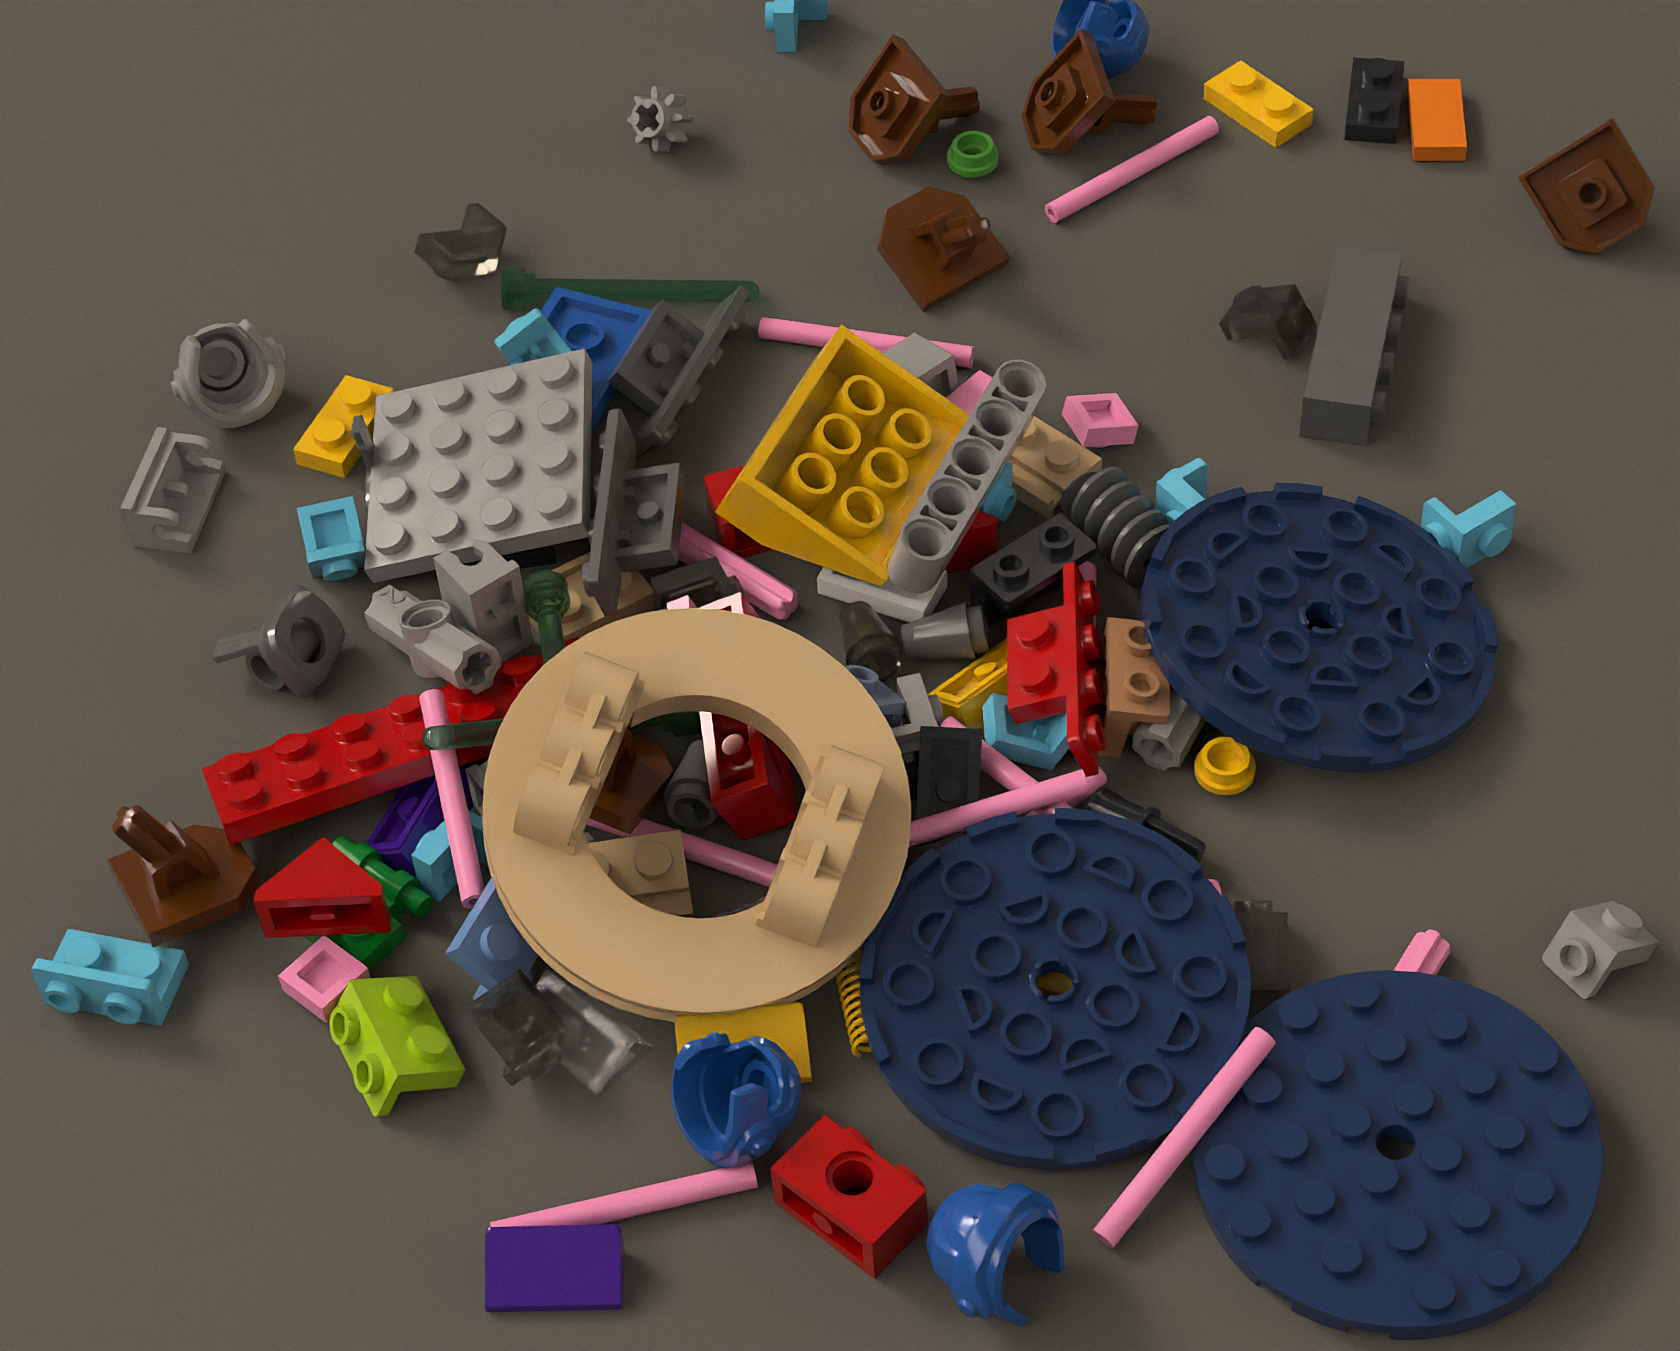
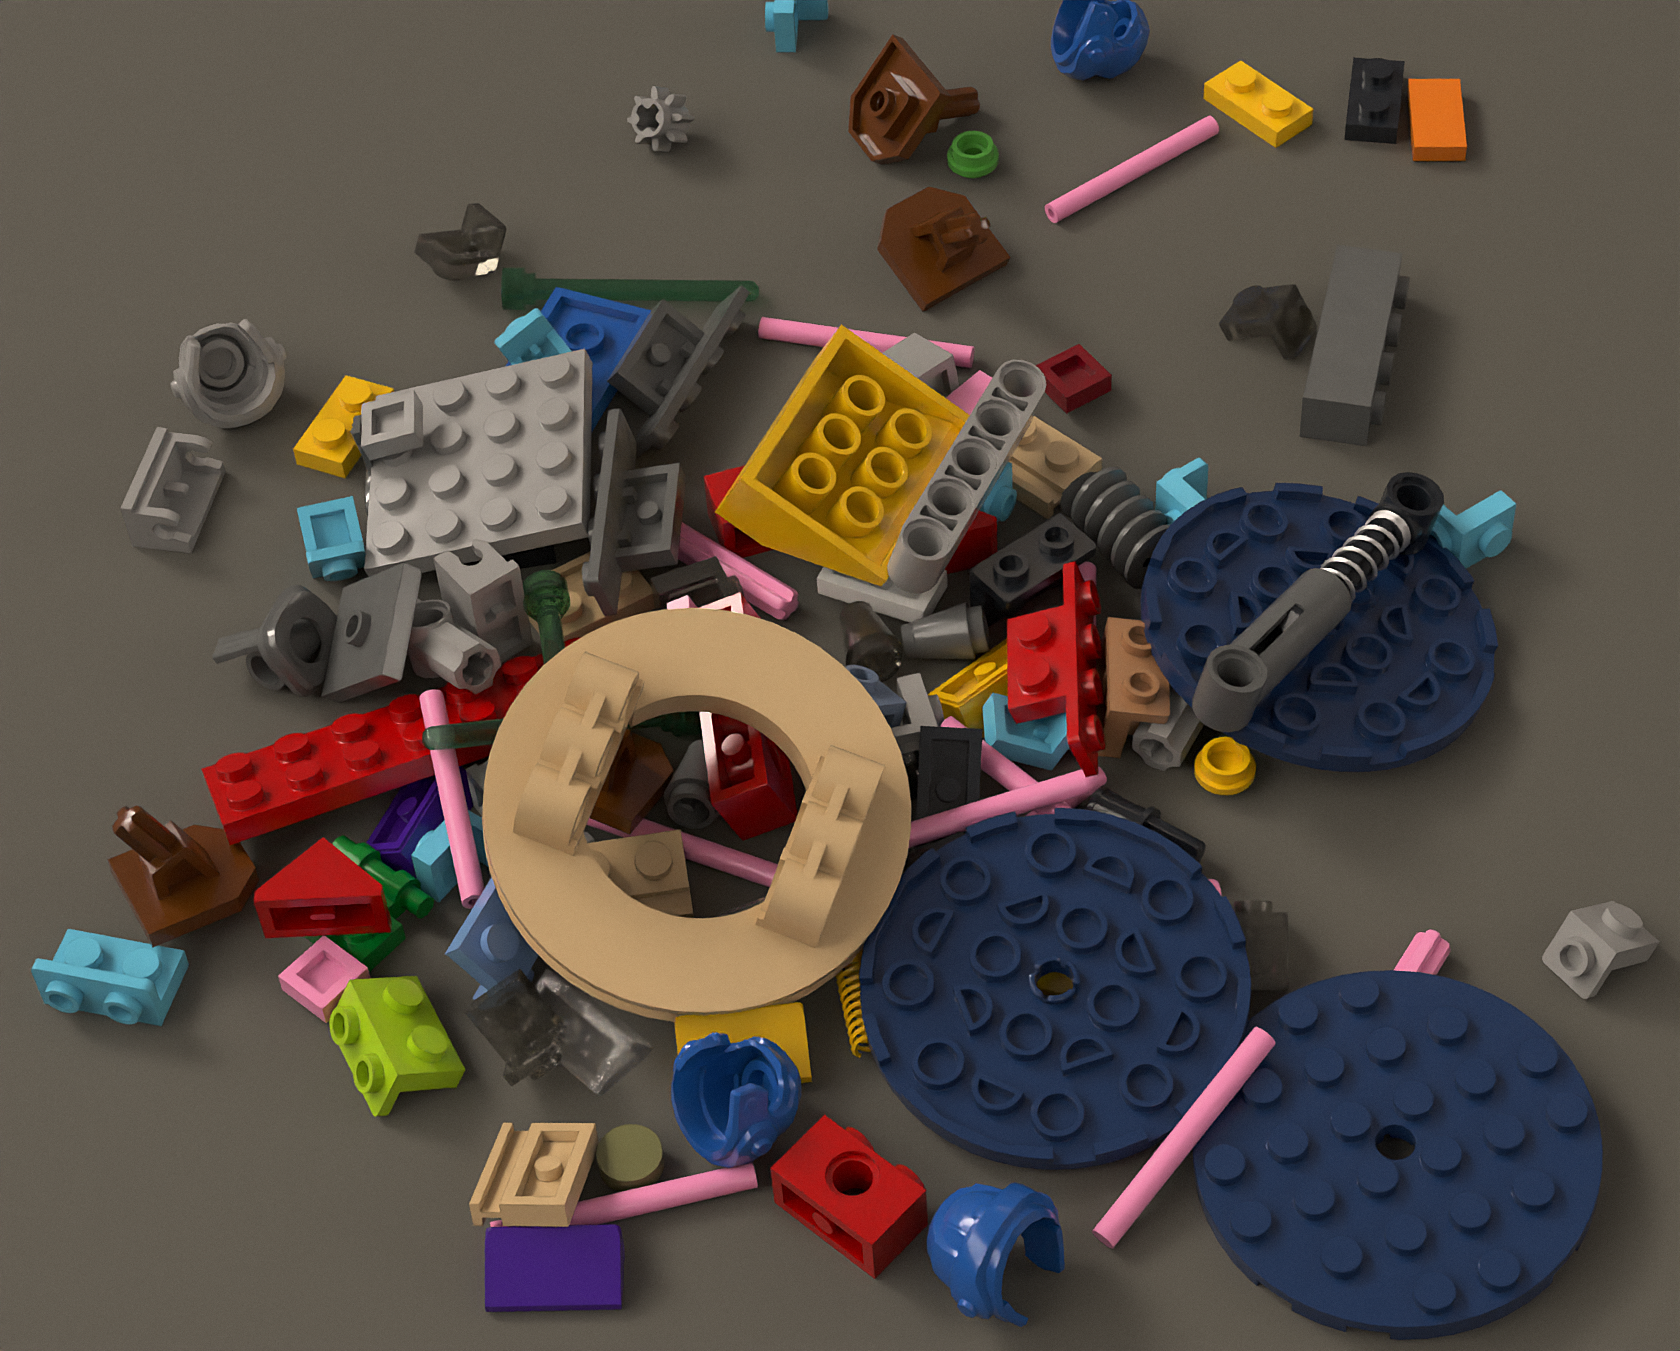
(372, 633): none -> dark grey plate
(392, 425): none -> light grey plate
(535, 1174): none -> tan plate
(630, 1157): none -> olive tile
(1074, 378): none -> dark red plate
(1076, 98): reddish brown piece -> none
(1100, 420): bright pink plate -> none
(1299, 619): none -> dark grey piece
(1591, 190): reddish brown piece -> none

